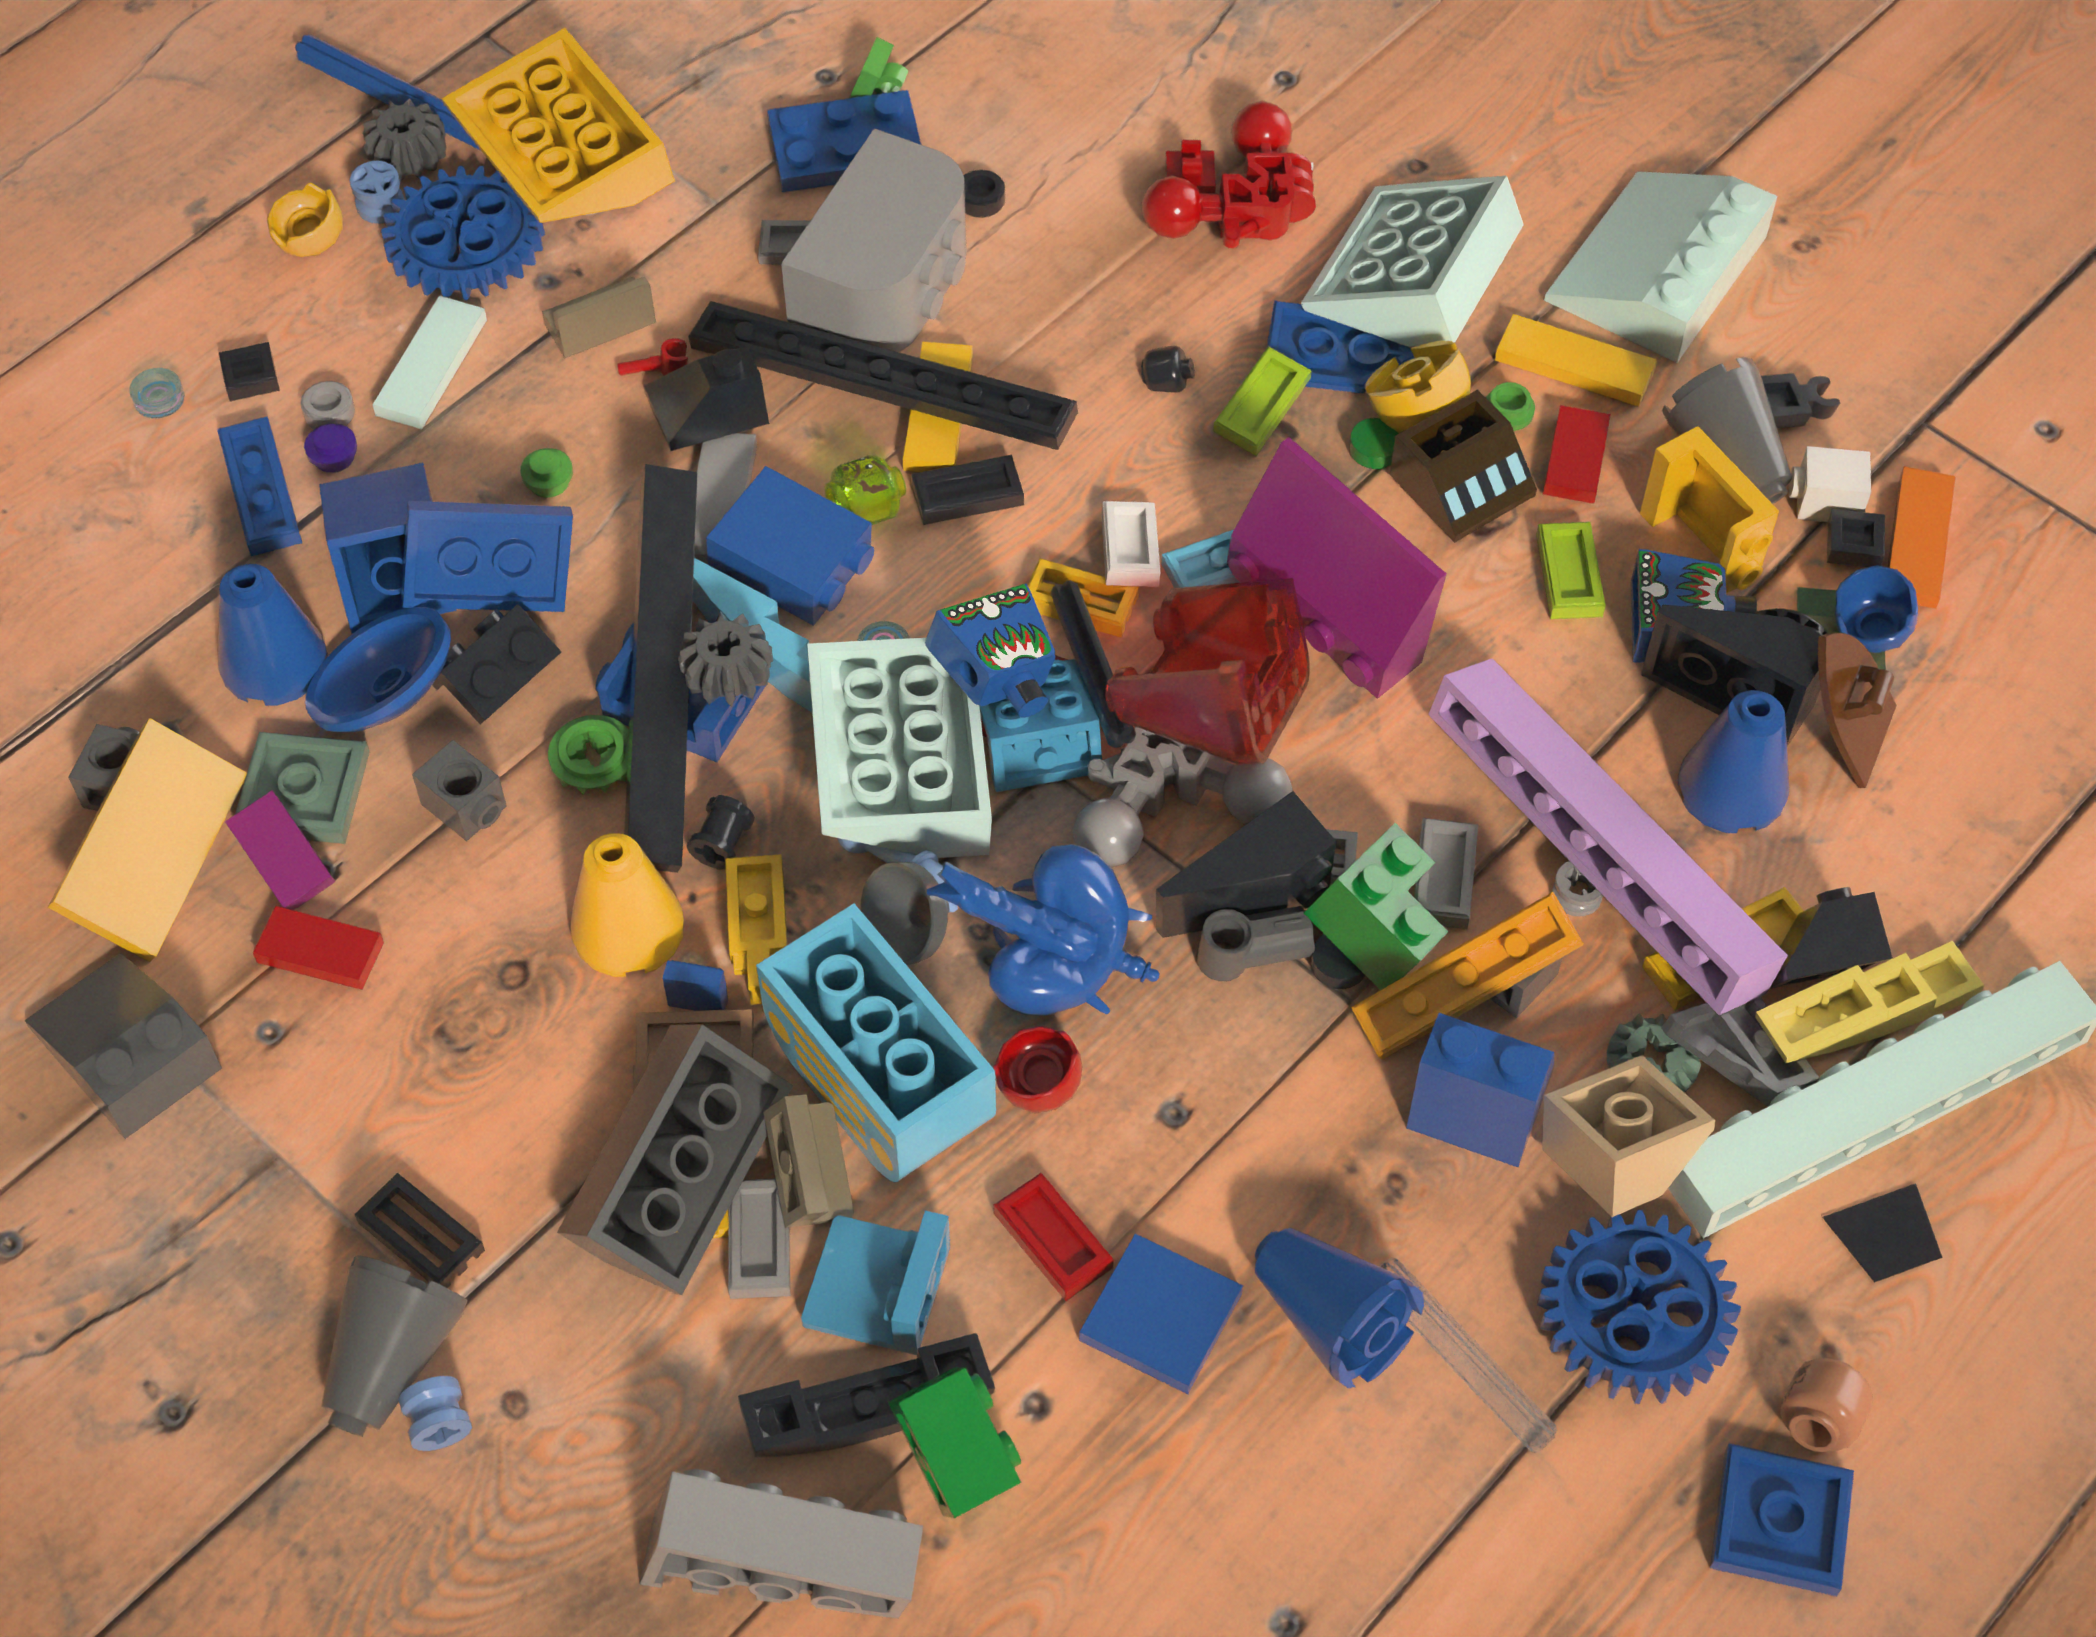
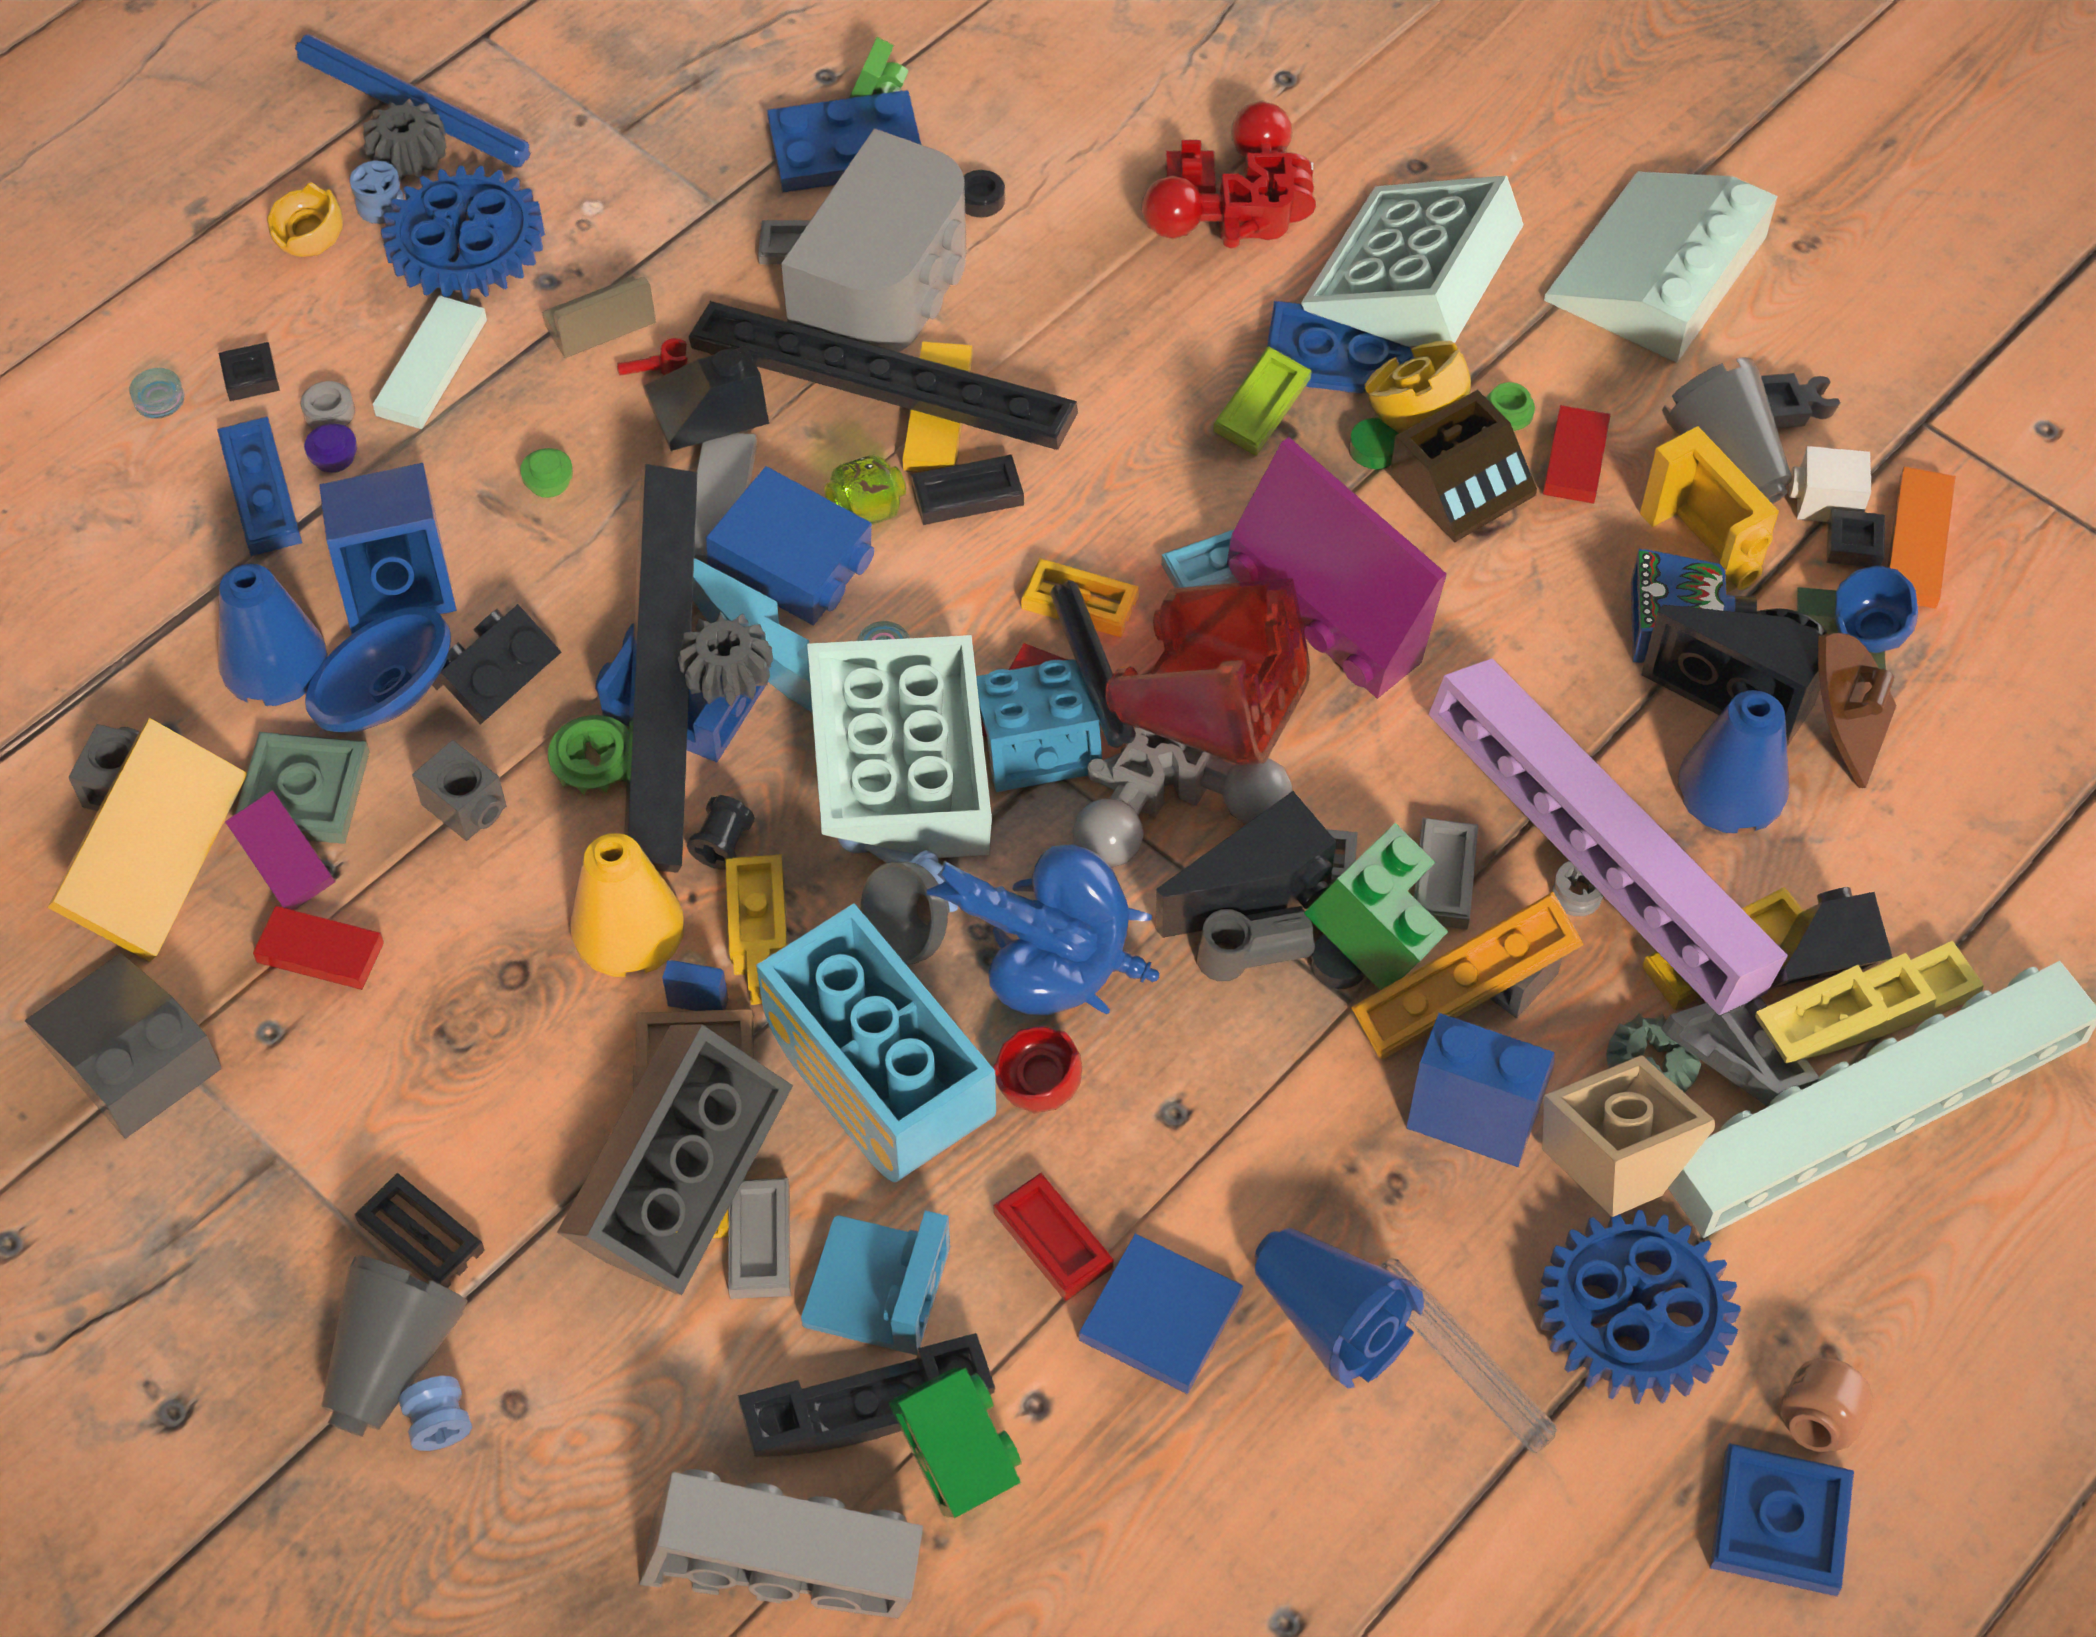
(486, 556): blue plate -> none
(561, 132): yellow slope -> none
(807, 1161): dark tan panel -> none
(995, 649): blue torso -> none
(1130, 544): white tile -> none
(1166, 369): black piece -> none
(1570, 570): lime tile -> none
(1576, 360): yellow tile -> none
(1887, 1233): black sticker -> none

